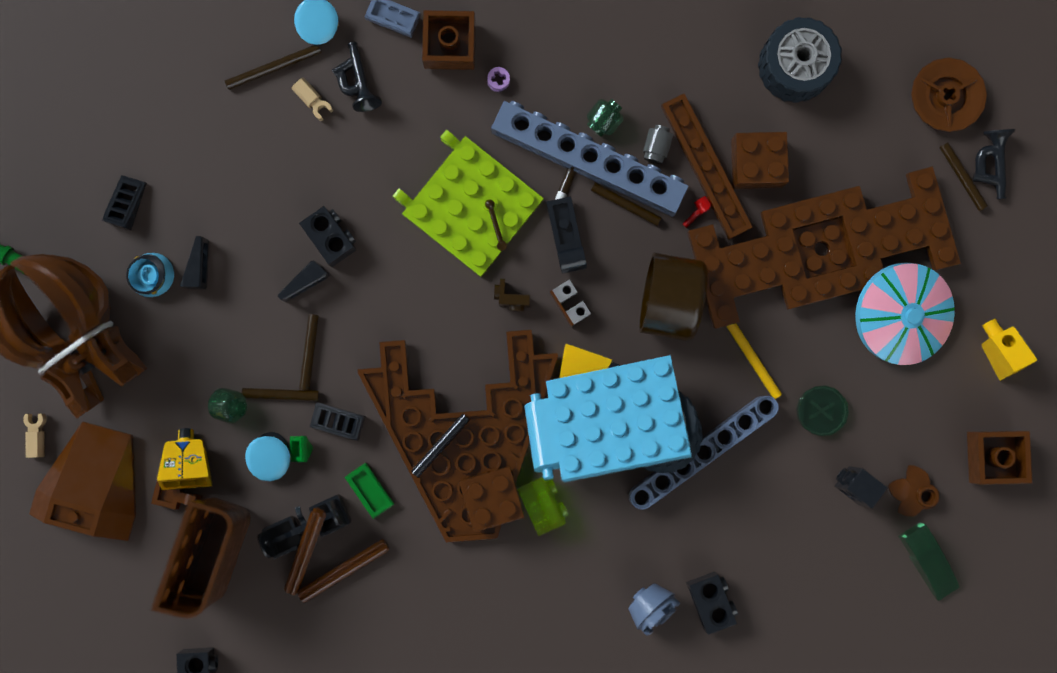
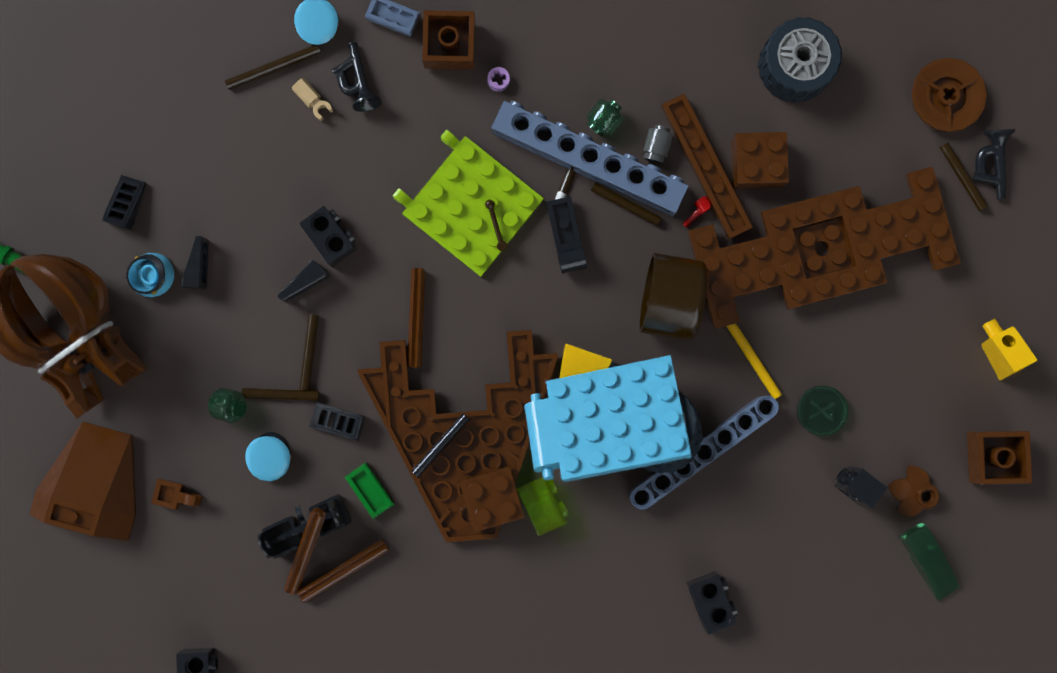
(35, 436): tan bar -> none
(184, 463): yellow torso -> none
(202, 557): reddish brown piece -> none
(300, 448): green slope -> none
(416, 318): none -> reddish brown axle
(513, 301): dark brown bracket -> none
(560, 297): flat silver piece -> none
(652, 607): sand blue cone -> none
(905, 313): dish -> none

